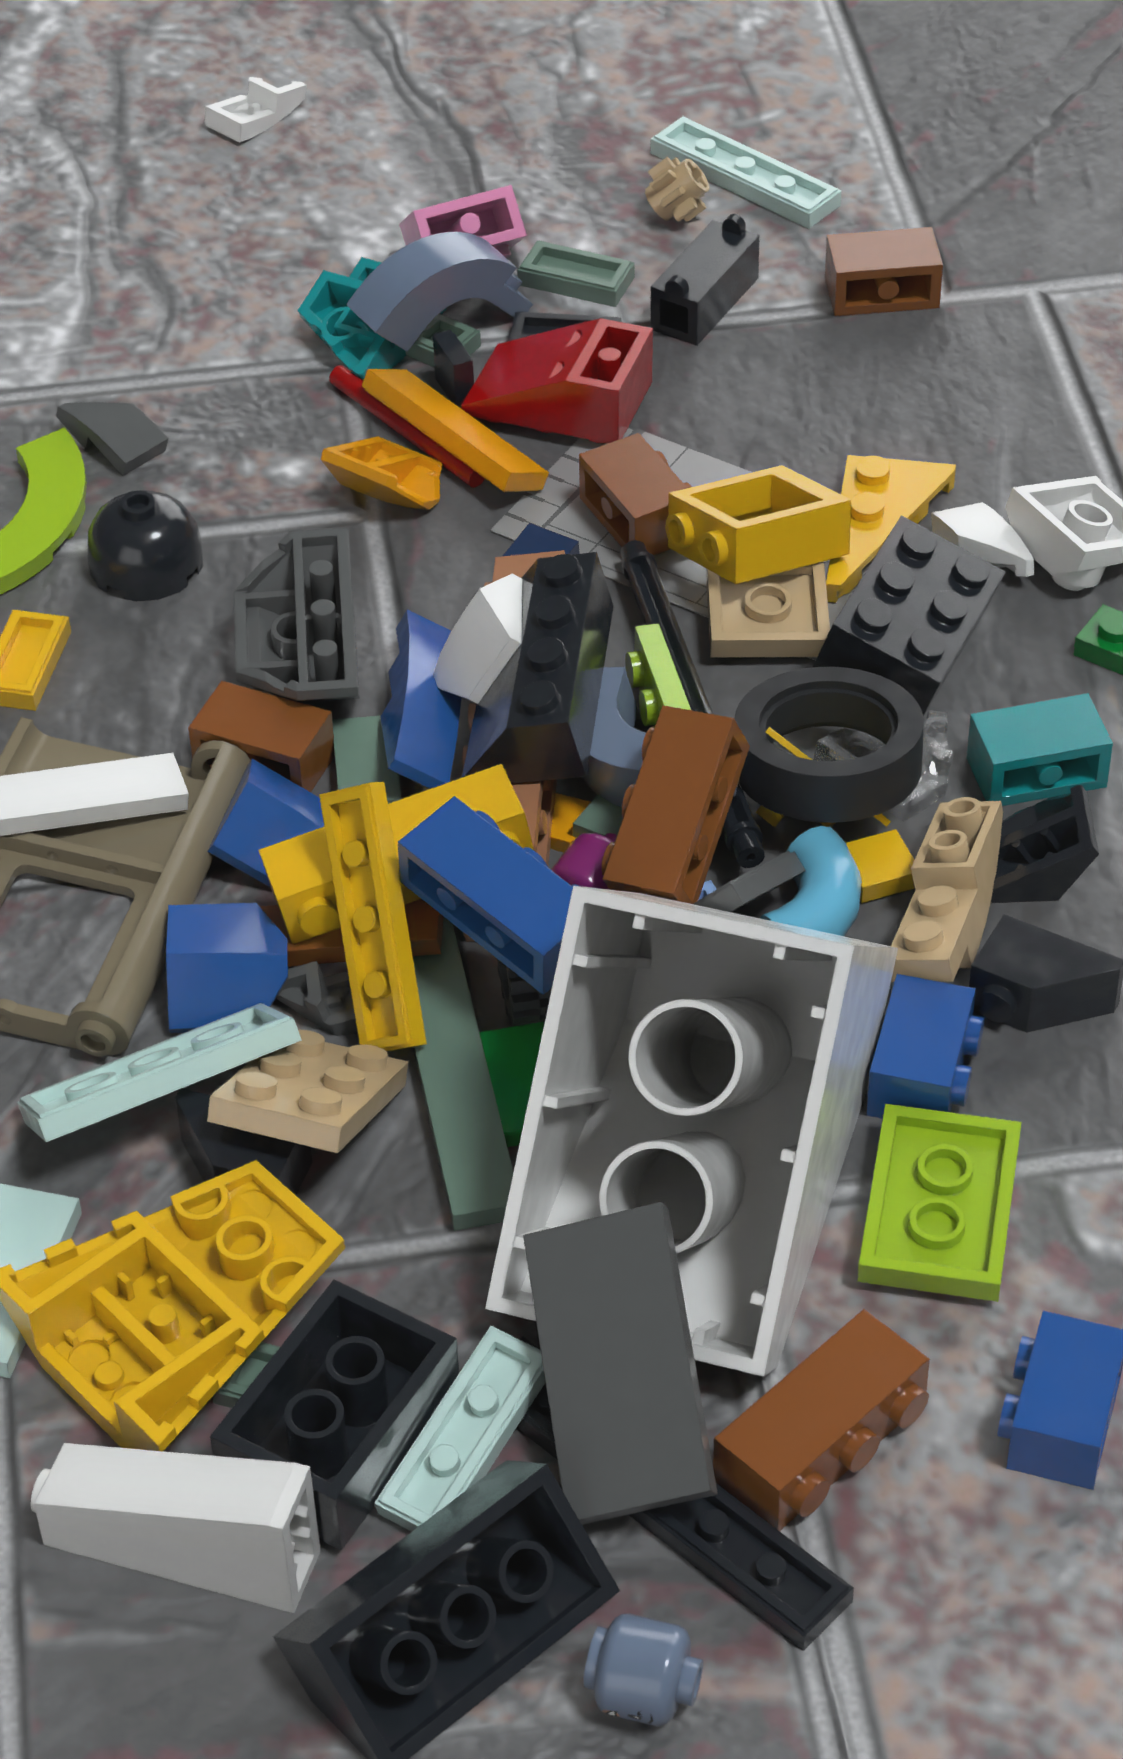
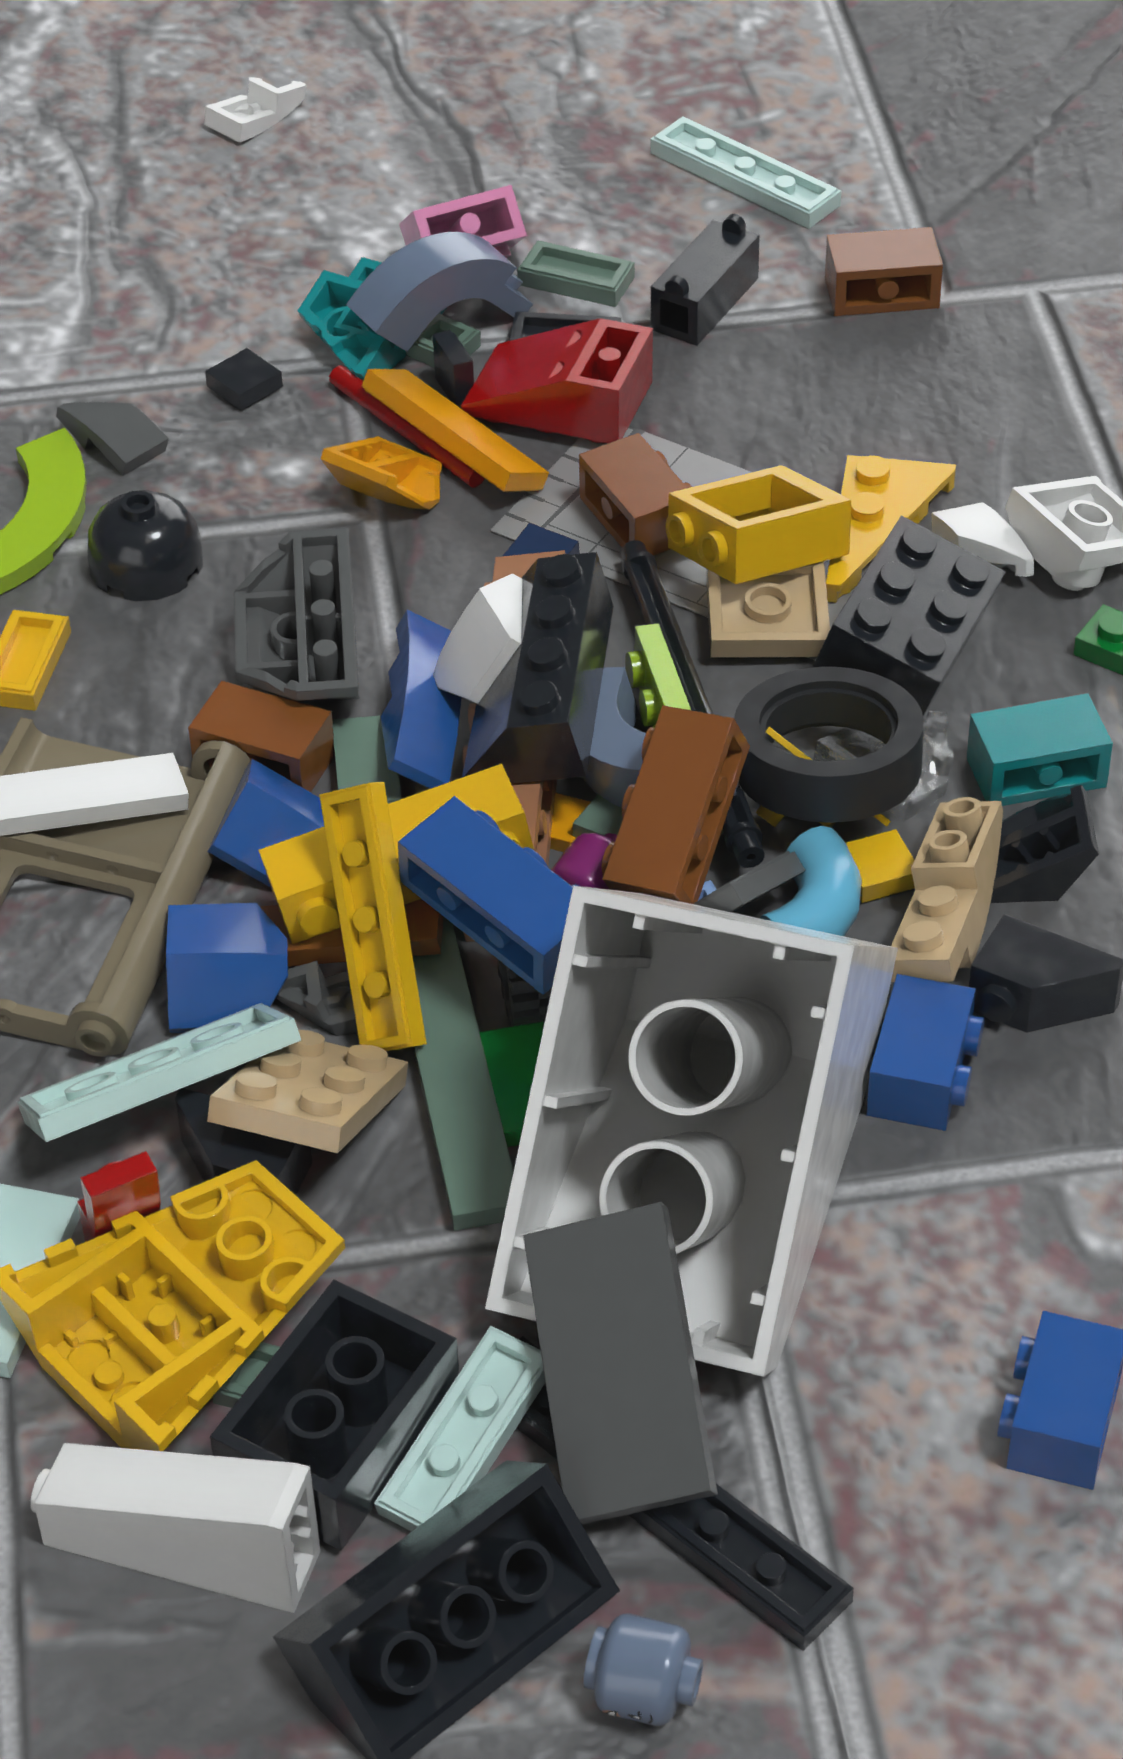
(117, 1191): none -> red slope
(244, 378): none -> black tile
(677, 189): tan gear -> none
(821, 1420): dark orange brick -> none
(940, 1202): lime plate -> none

